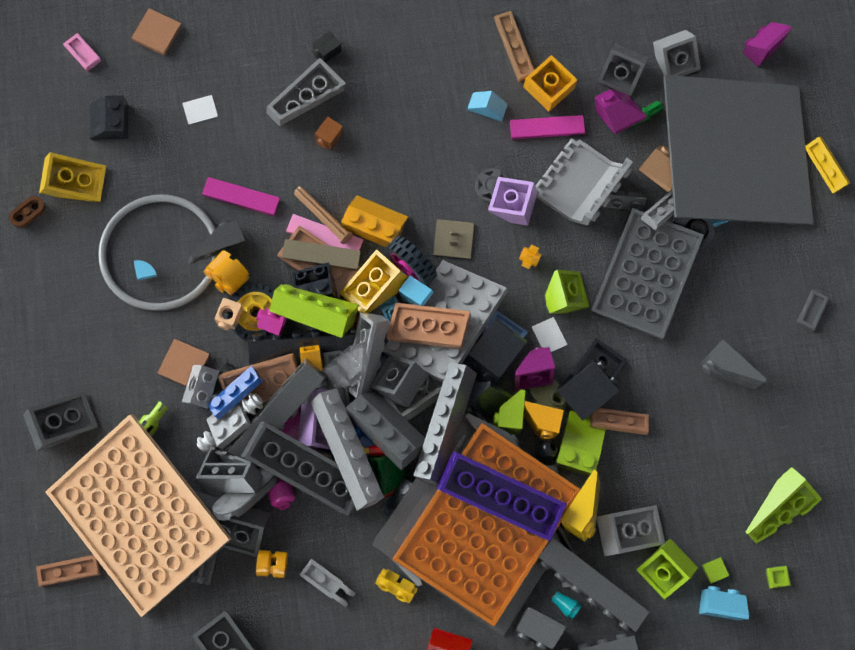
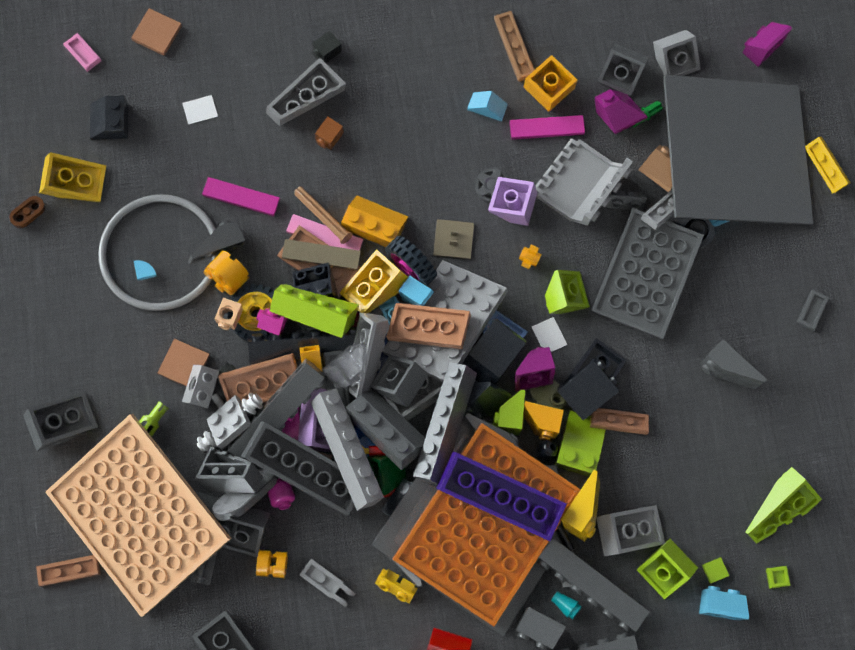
(235, 392): plate -> none

